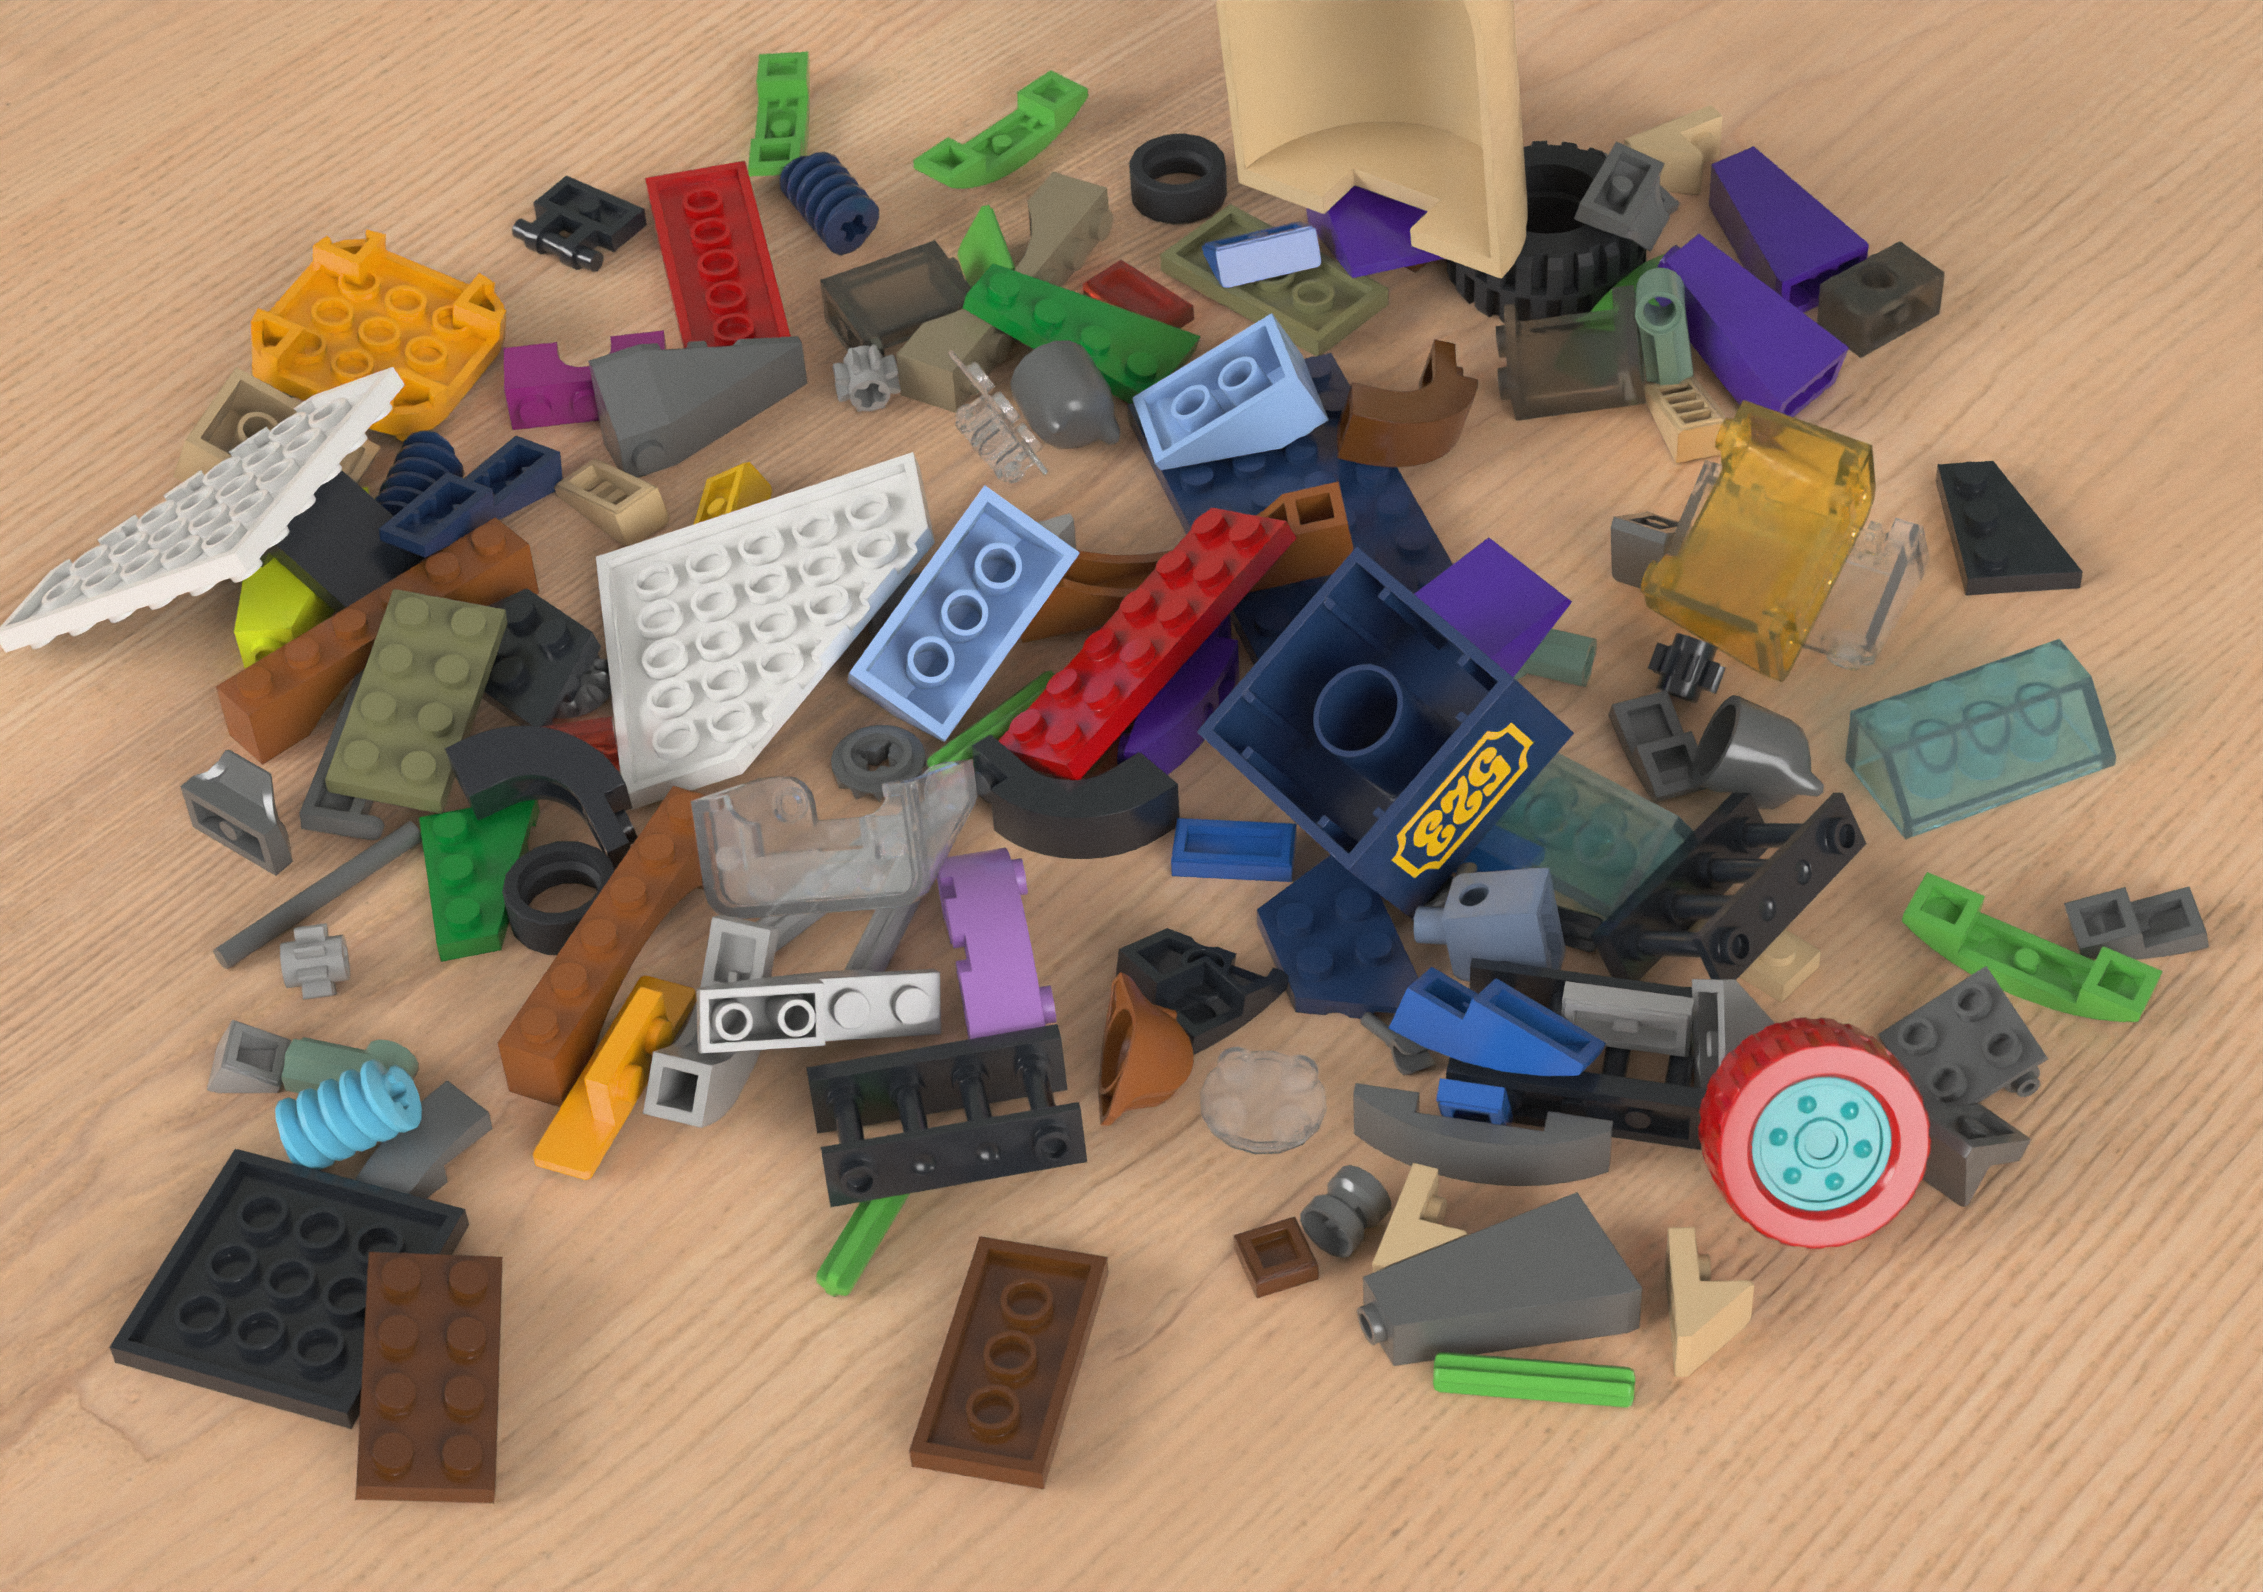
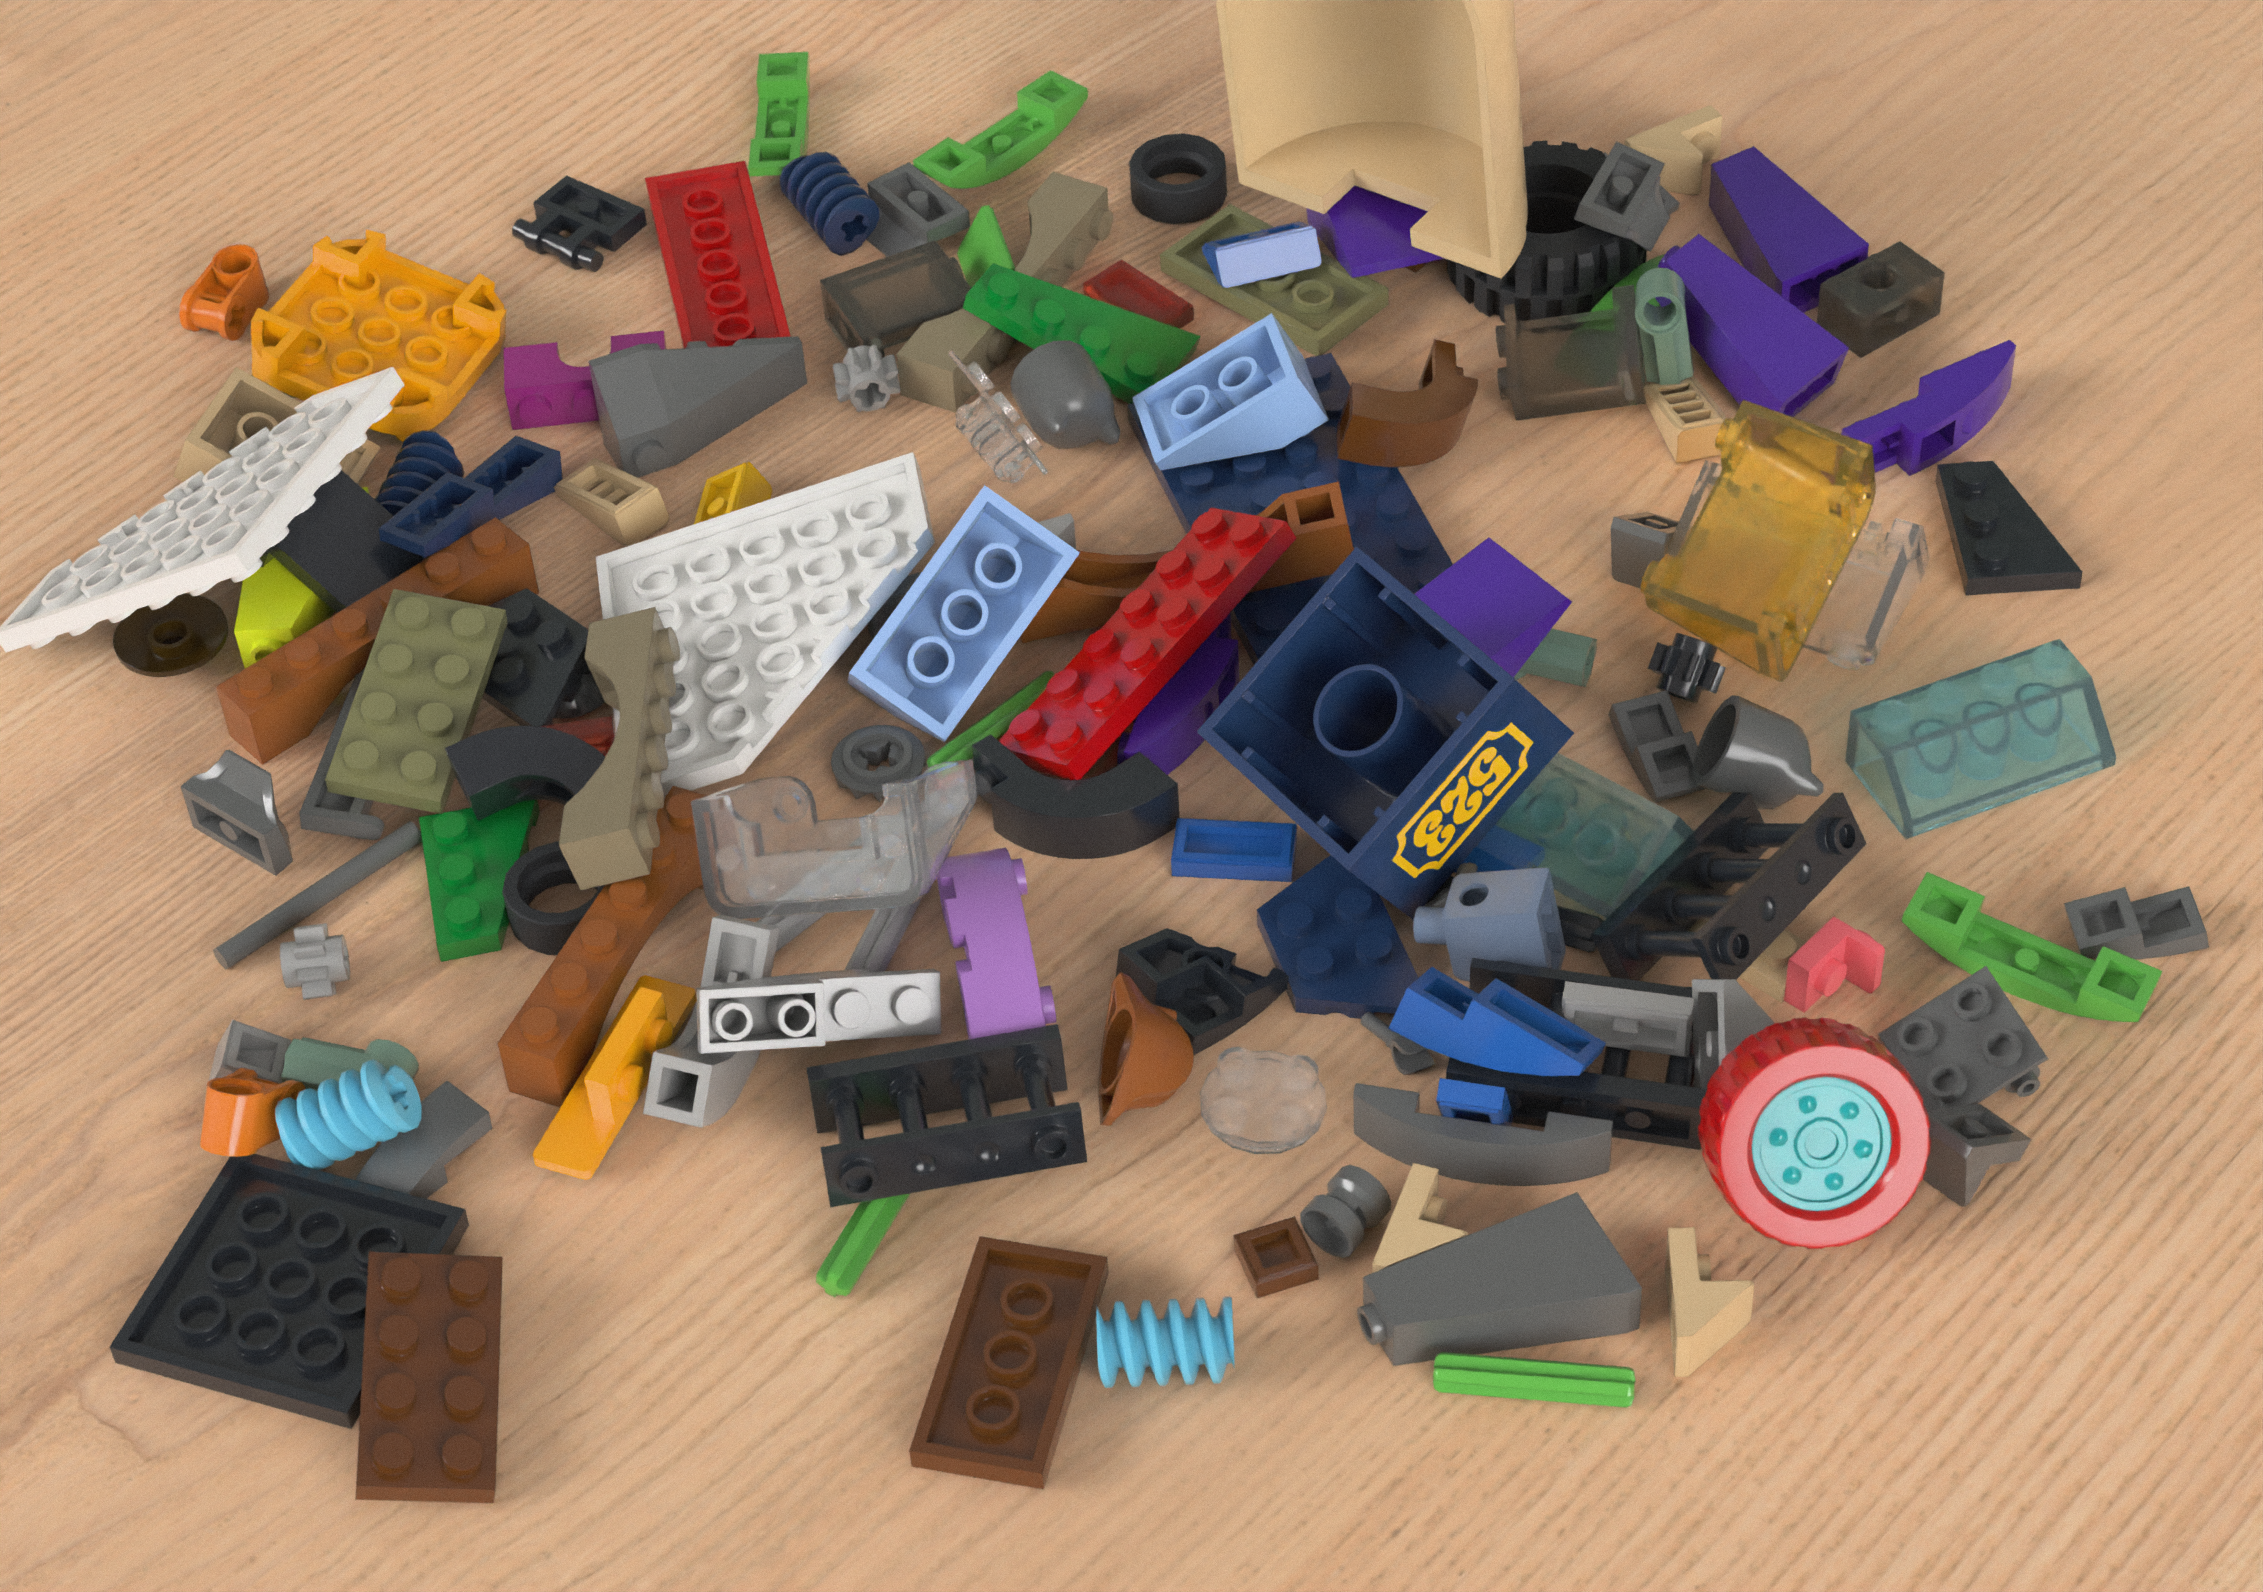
(172, 637): none -> dark brown dish
(226, 293): none -> orange piece
(242, 1112): none -> orange piece
(612, 819): none -> dark tan arch
(912, 211): none -> dark grey slope
(1165, 1342): none -> medium azure piece
(1828, 959): none -> coral bracket
(1944, 416): none -> dark purple slope

